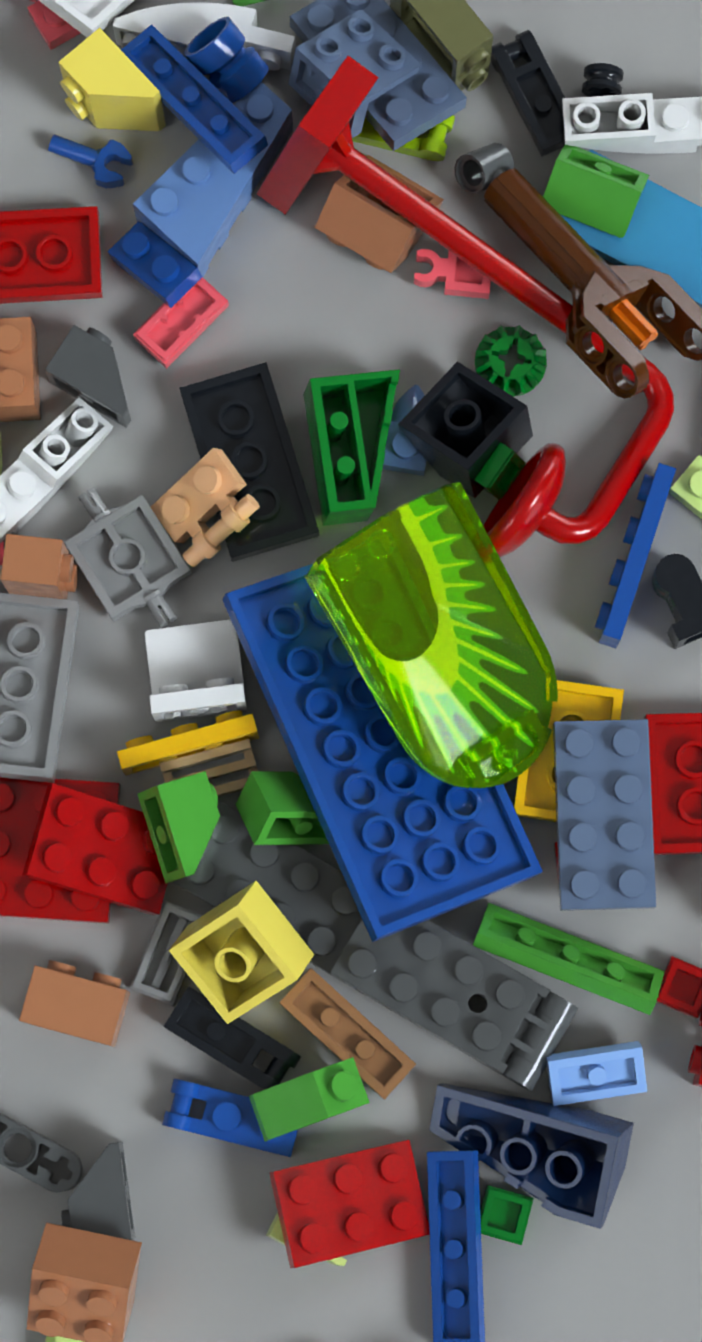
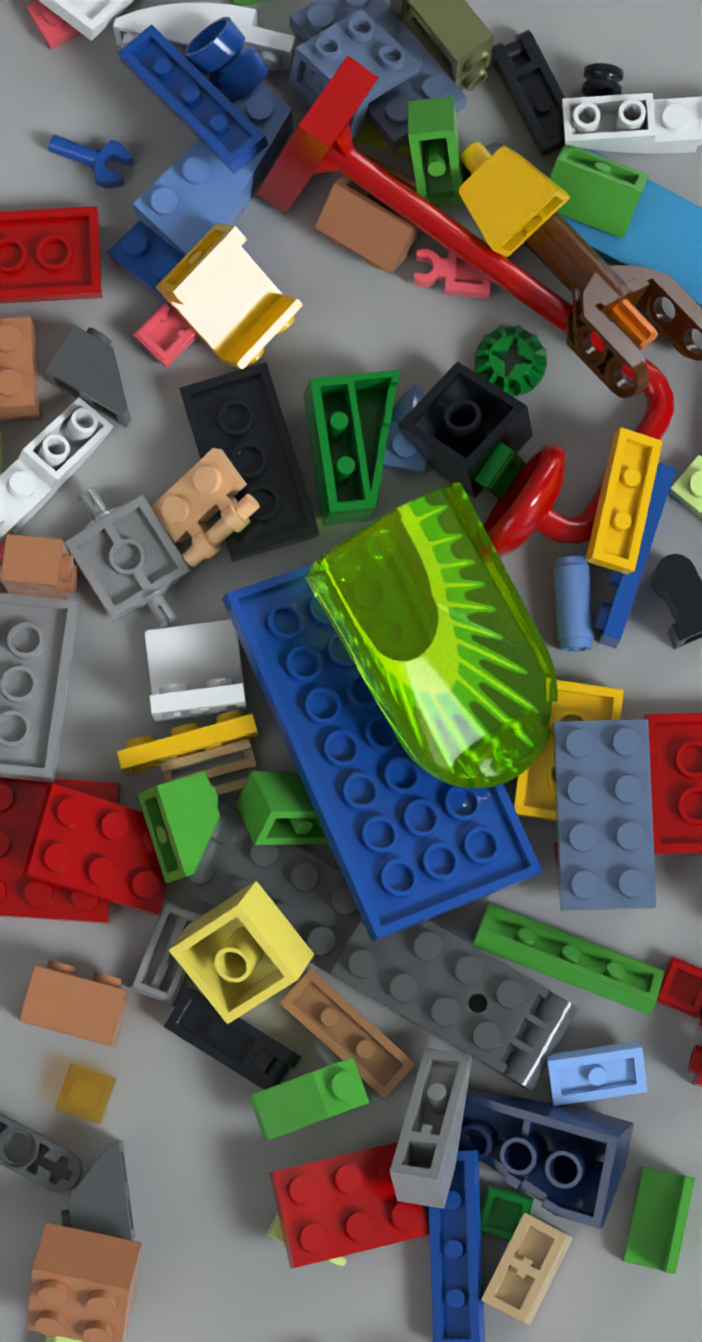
(85, 1094): none -> clear yellow plate
(109, 87): light yellow slope -> none
(224, 1118): blue plate -> none
(228, 297): none -> panel
(431, 1129): none -> light grey slope
(435, 149): none -> bright green slope
(507, 196): none -> yellow torso
(527, 1269): none -> tan hinge
(573, 603): none -> medium blue piece
(624, 501): none -> yellow plate
(658, 1219): none -> bright green panel

